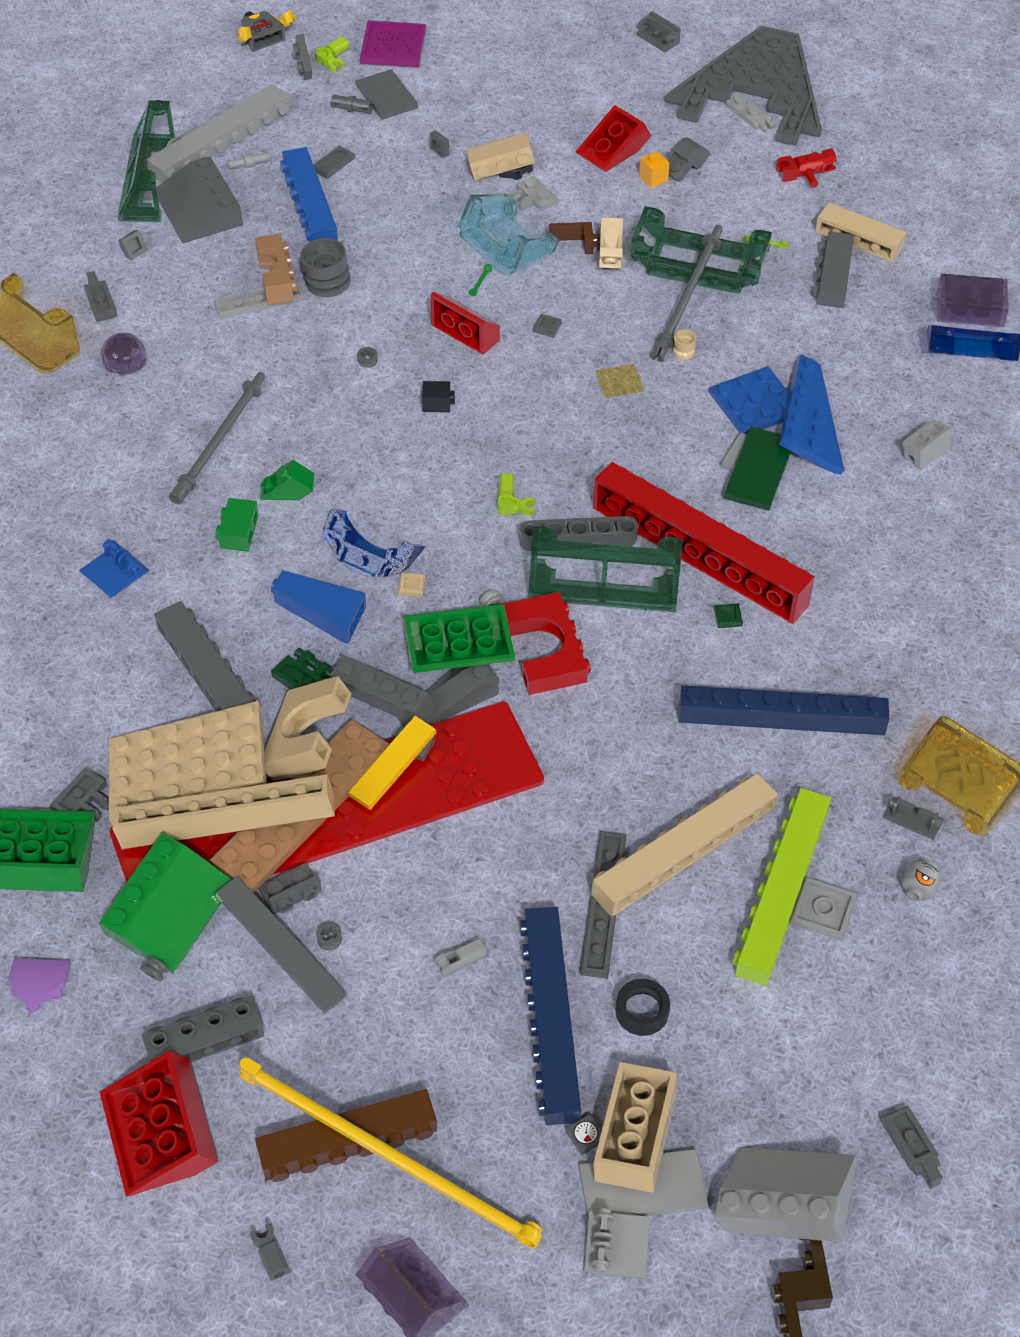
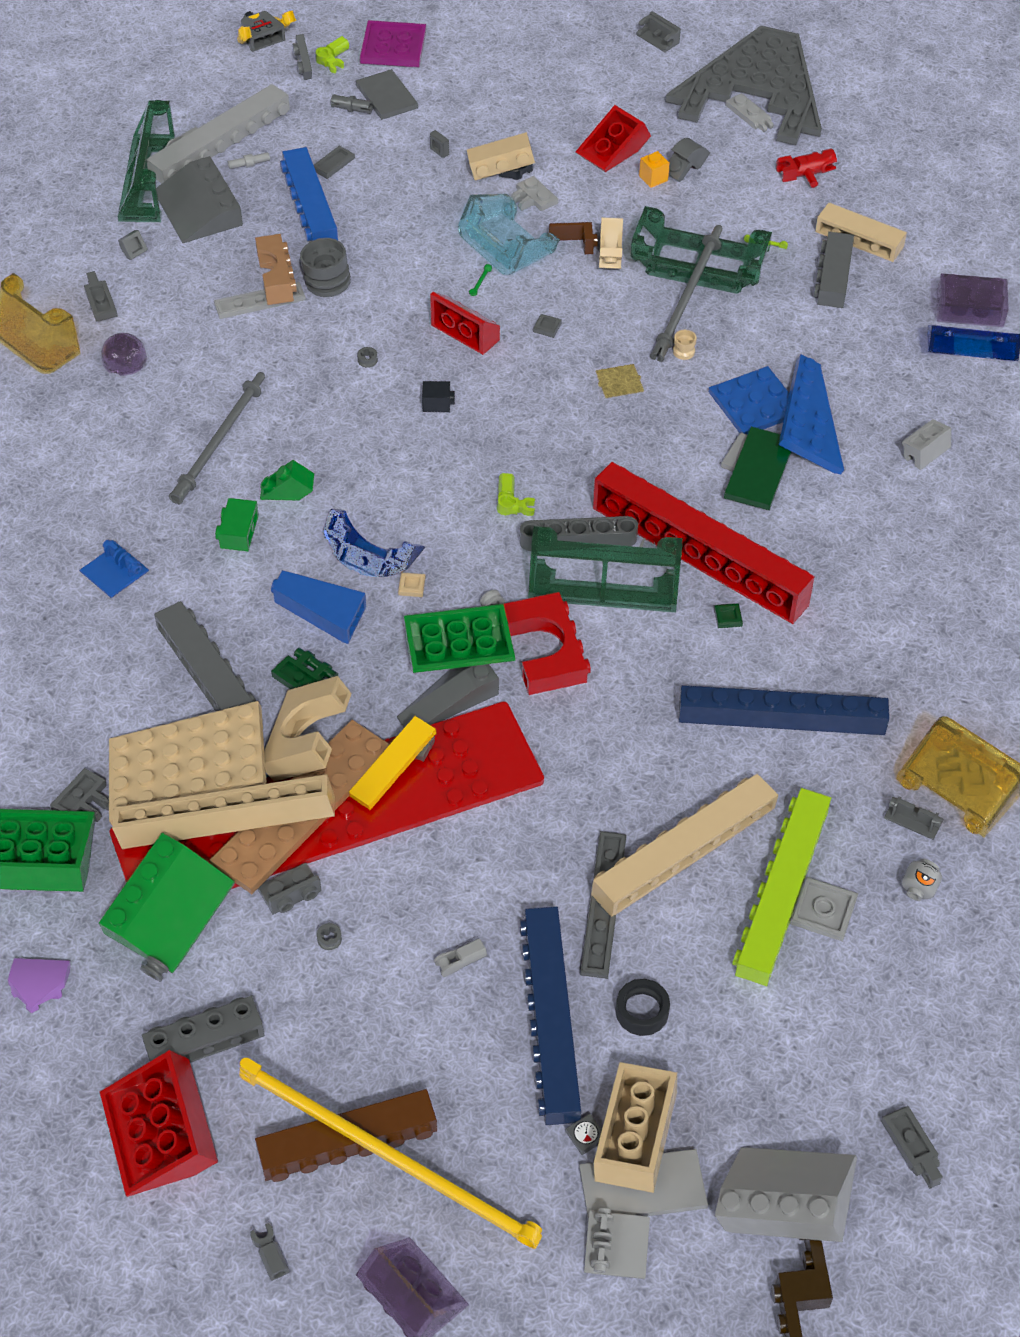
(281, 945): dark grey tile -> none
(383, 690): dark grey brick -> none

